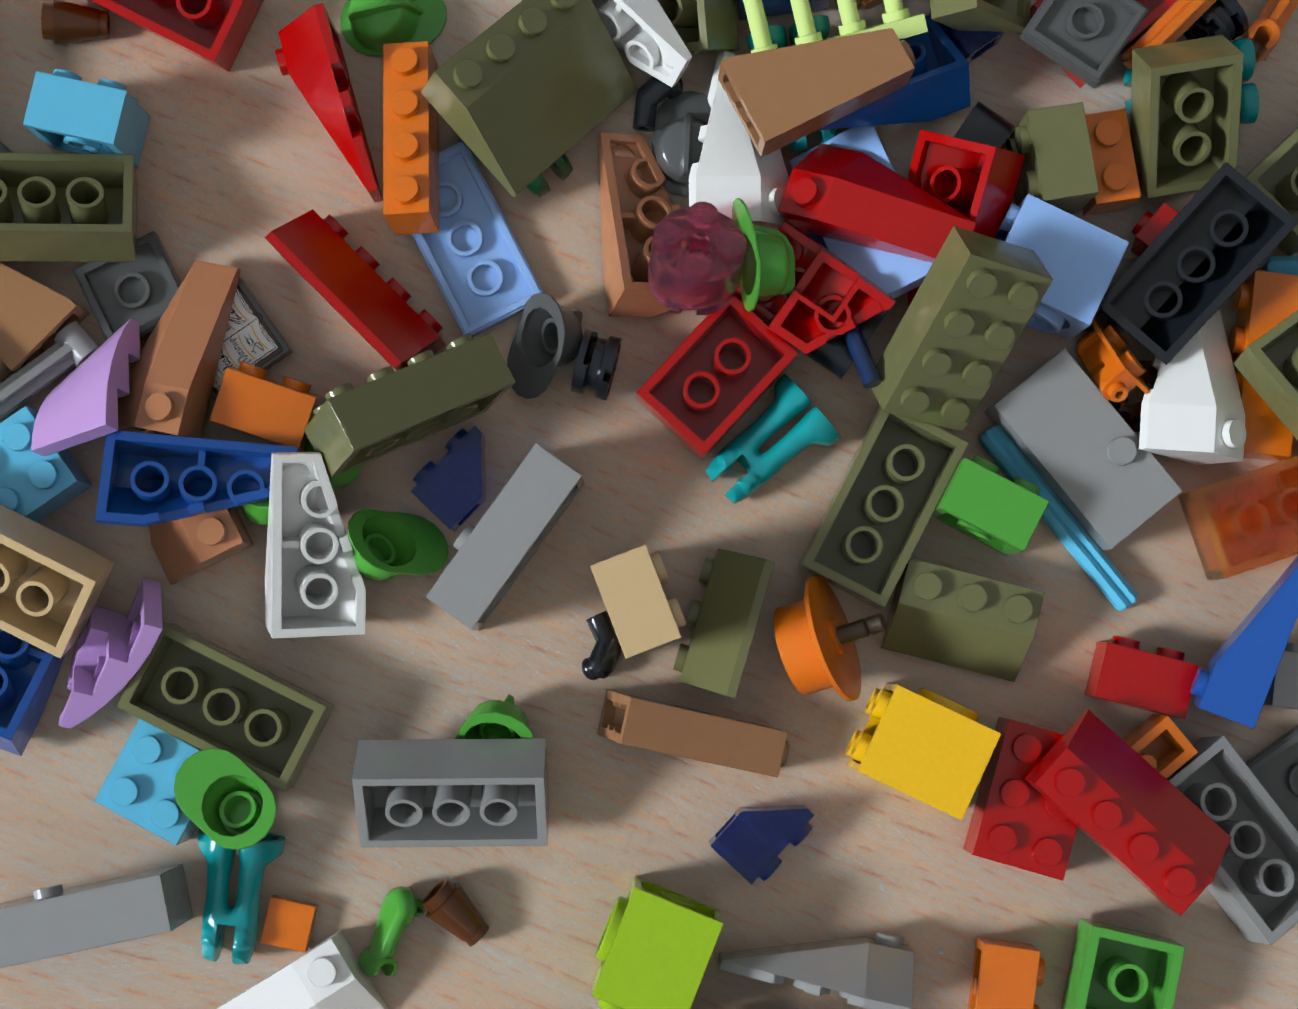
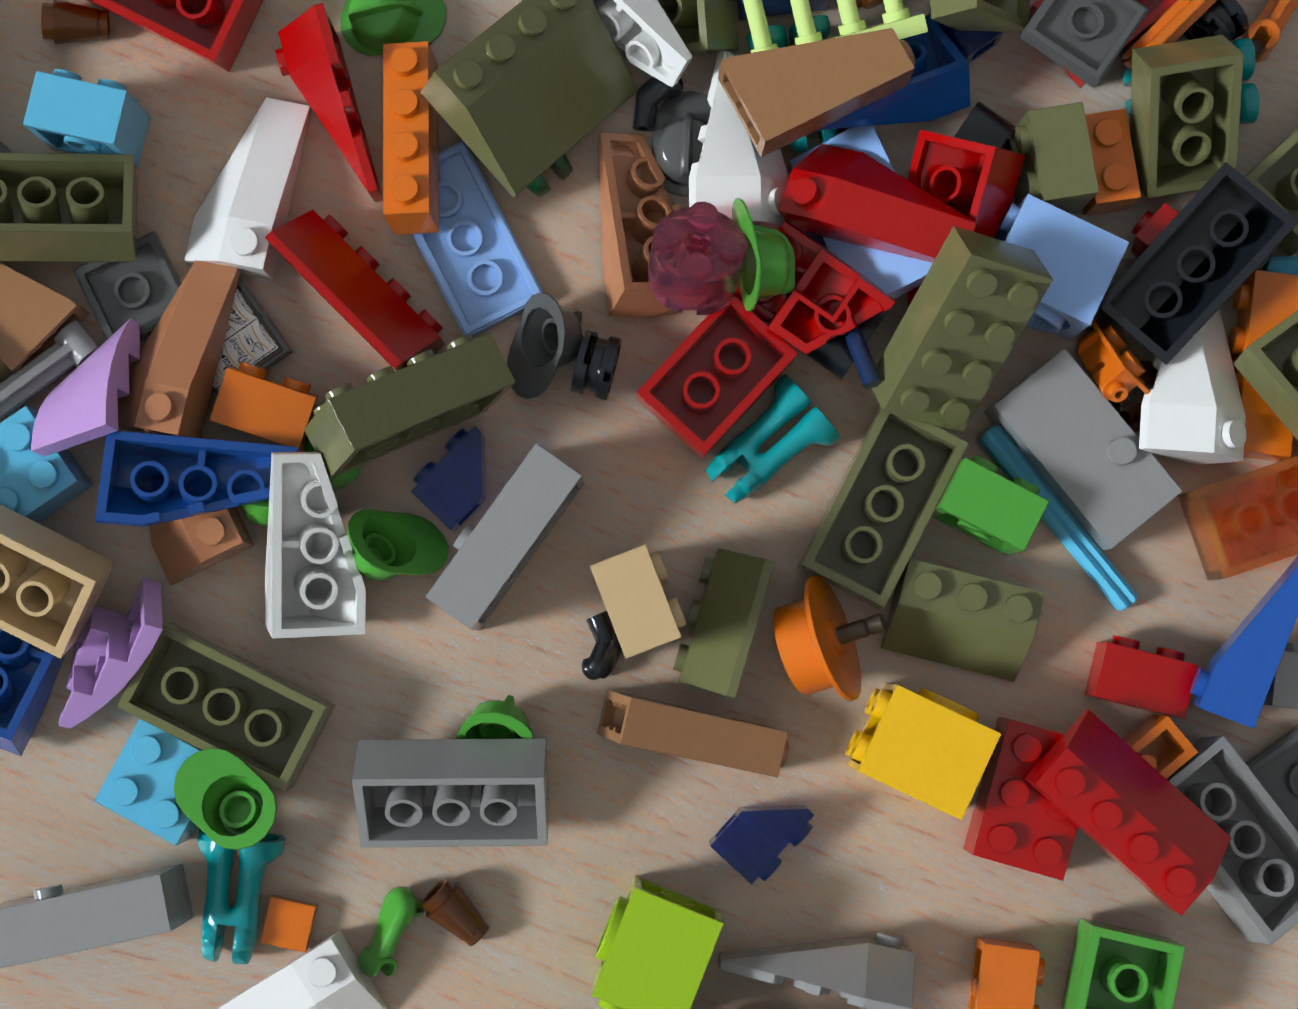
(252, 193): none -> white wedge

